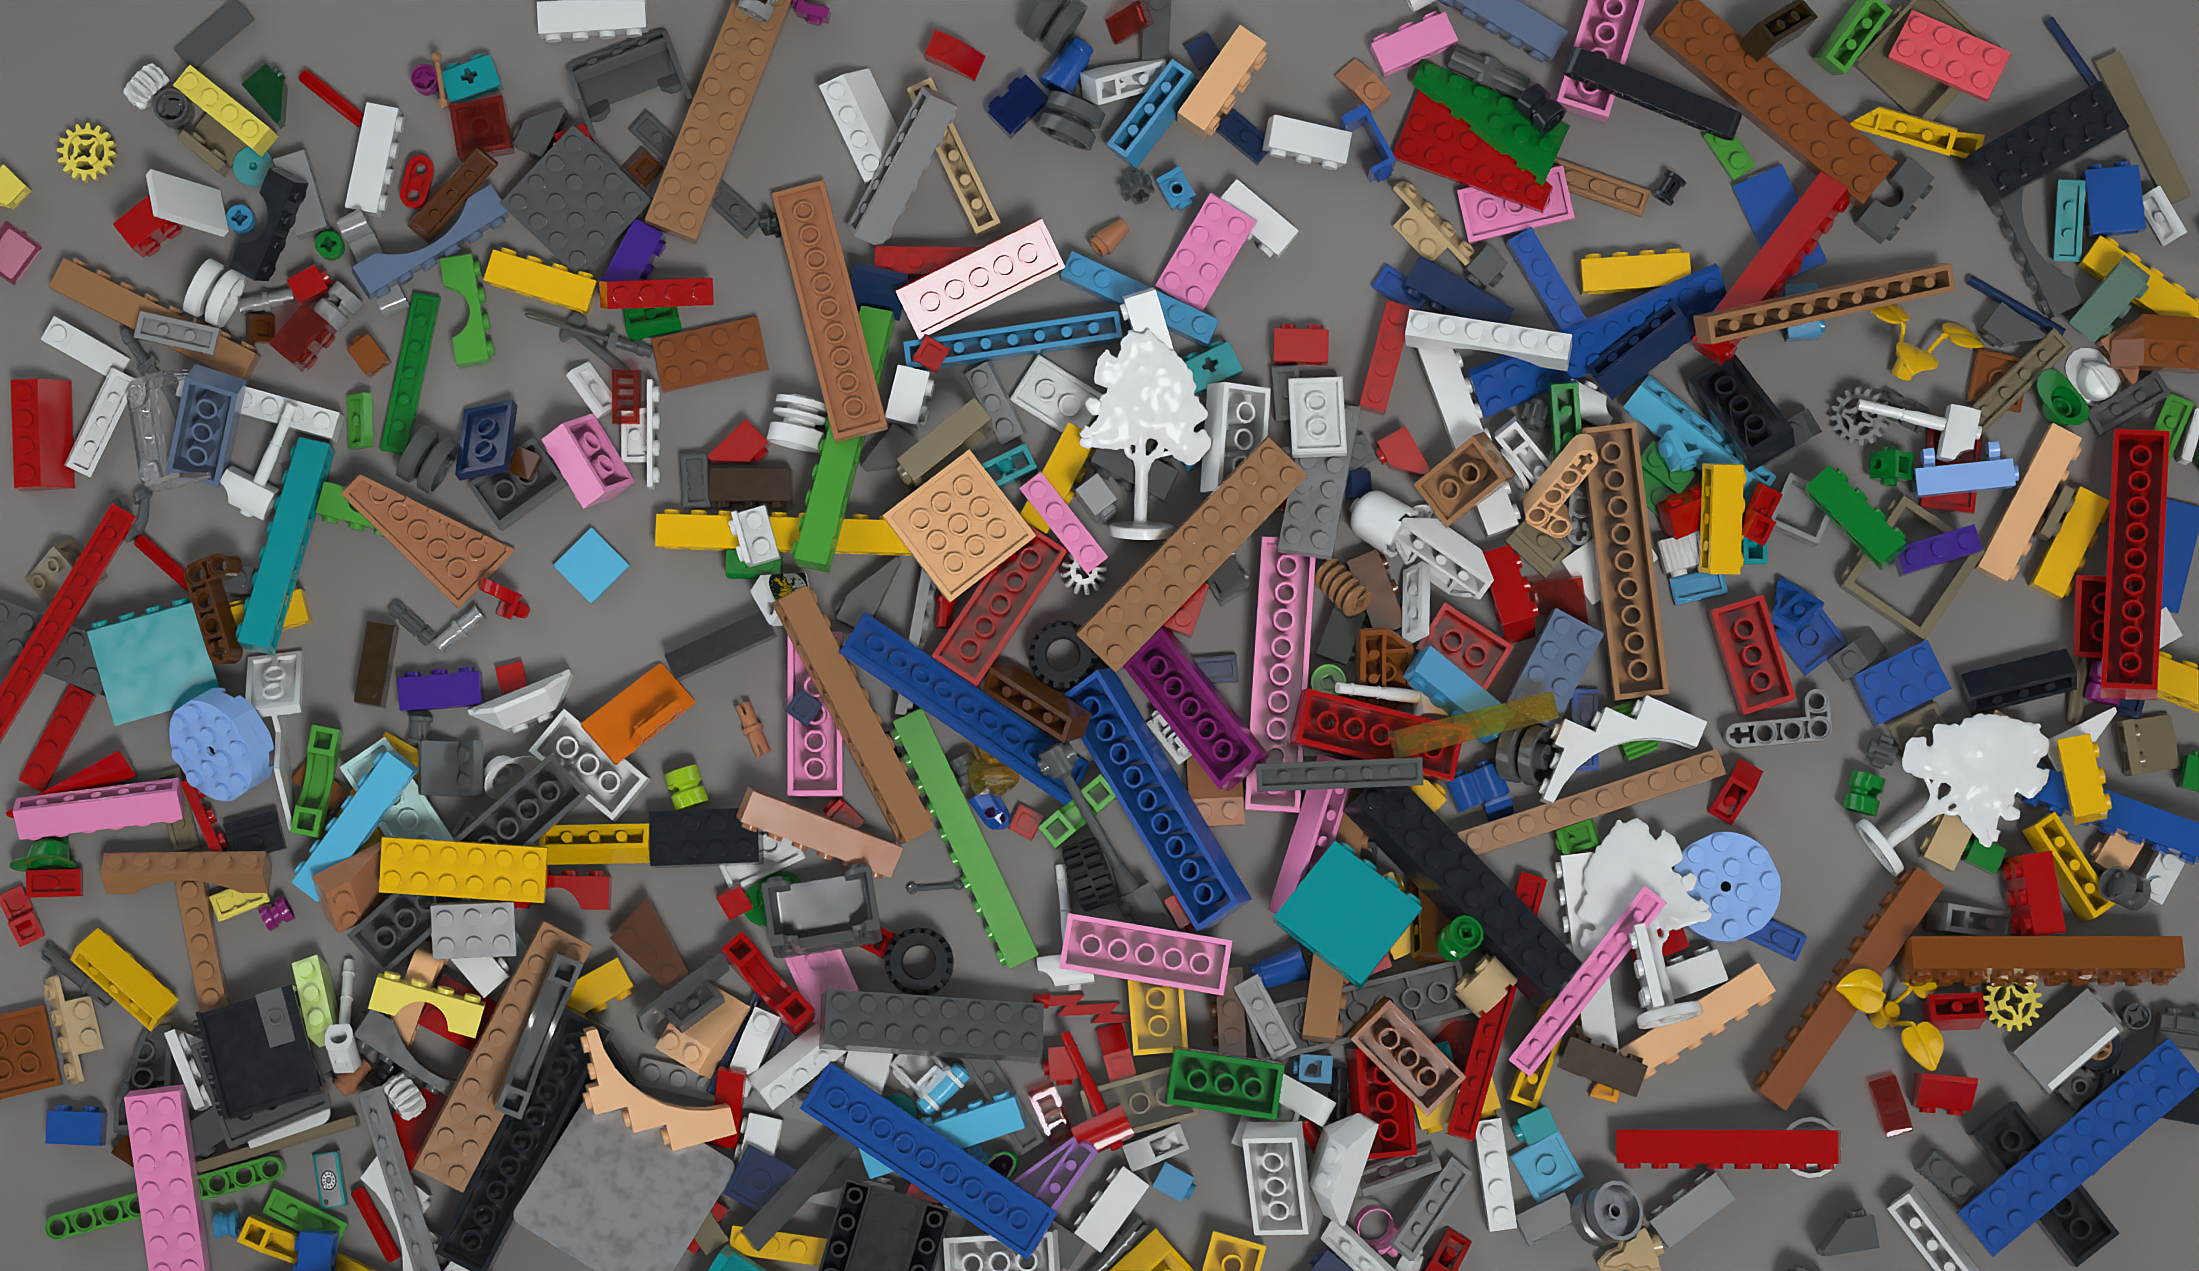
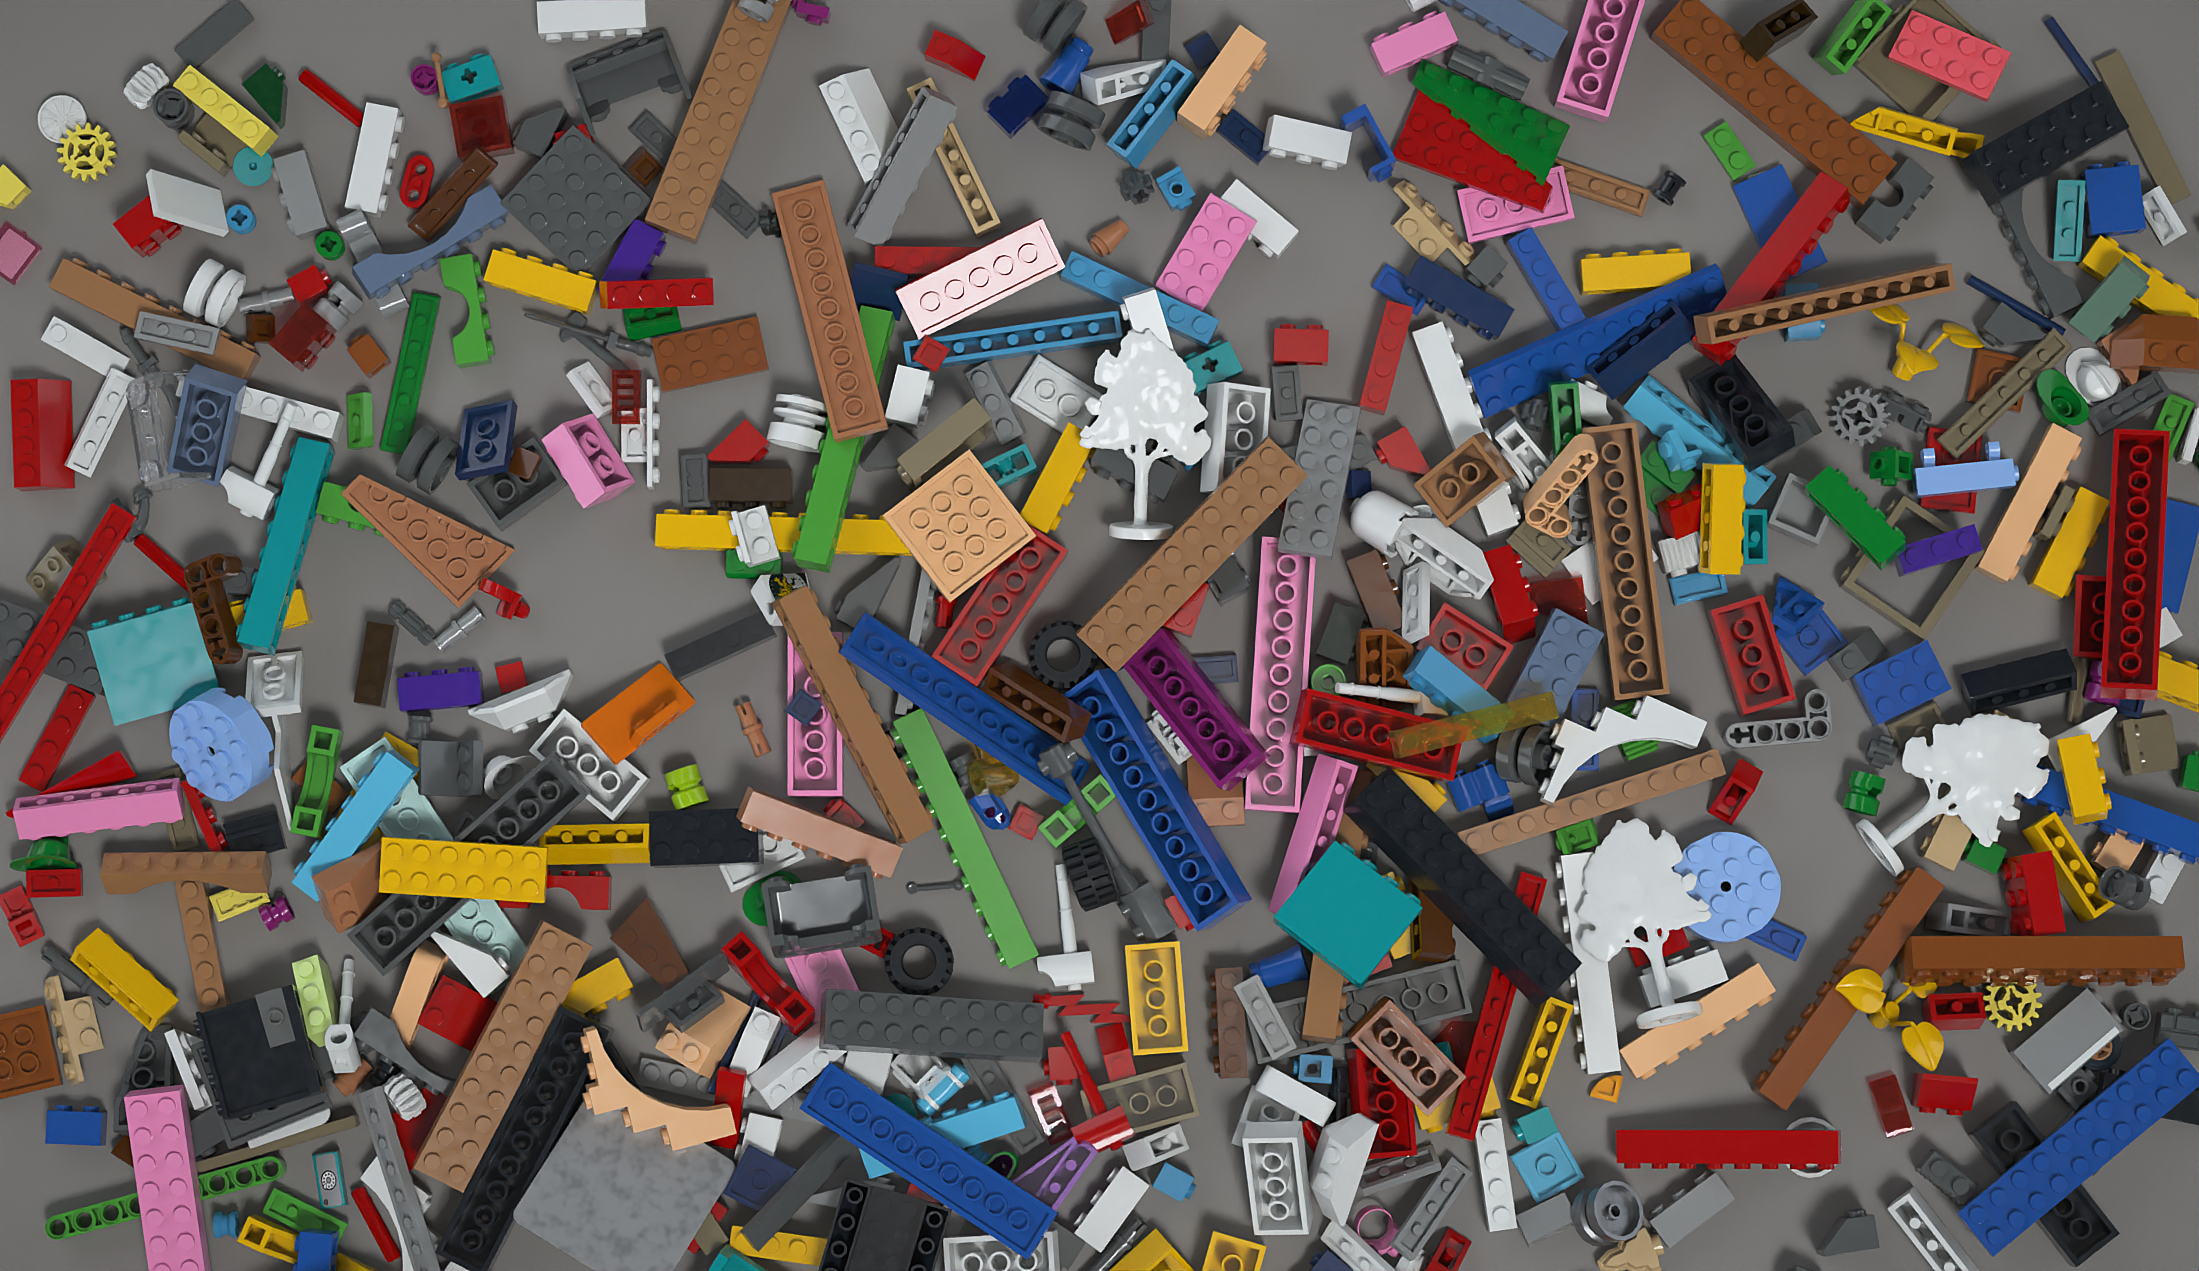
(60, 114): none -> white wheel
(283, 197): black arch -> none
(461, 1012): light yellow arch -> none
(473, 929): light grey plate -> none
(537, 1035): dark grey arch -> none
(591, 565): medium azure tile -> none
(734, 901): red tile -> none
(1063, 522): bright pink plate -> none
(1077, 579): white gear -> none
(1097, 499): light grey brick -> none
(1145, 954): bright pink brick -> none
(1224, 1082): green brick -> none
(1317, 417): white tile -> none
(1339, 774): dark grey plate -> none
(1341, 588): medium nougat piece -> none
(1364, 86): nougat slope -> none
(1459, 938): green wheel -> none
(1485, 985): tan brick -> none
(1532, 345): white arch -> none
(1538, 106): black wheel -> none
(1585, 983): bright pink plate -> none
(1602, 1065): dark brown brick -> none
(1650, 994): white plate -> none
(1652, 93): black beam -> none
(1757, 520): red slope -> none
(1957, 427): white piece -> none

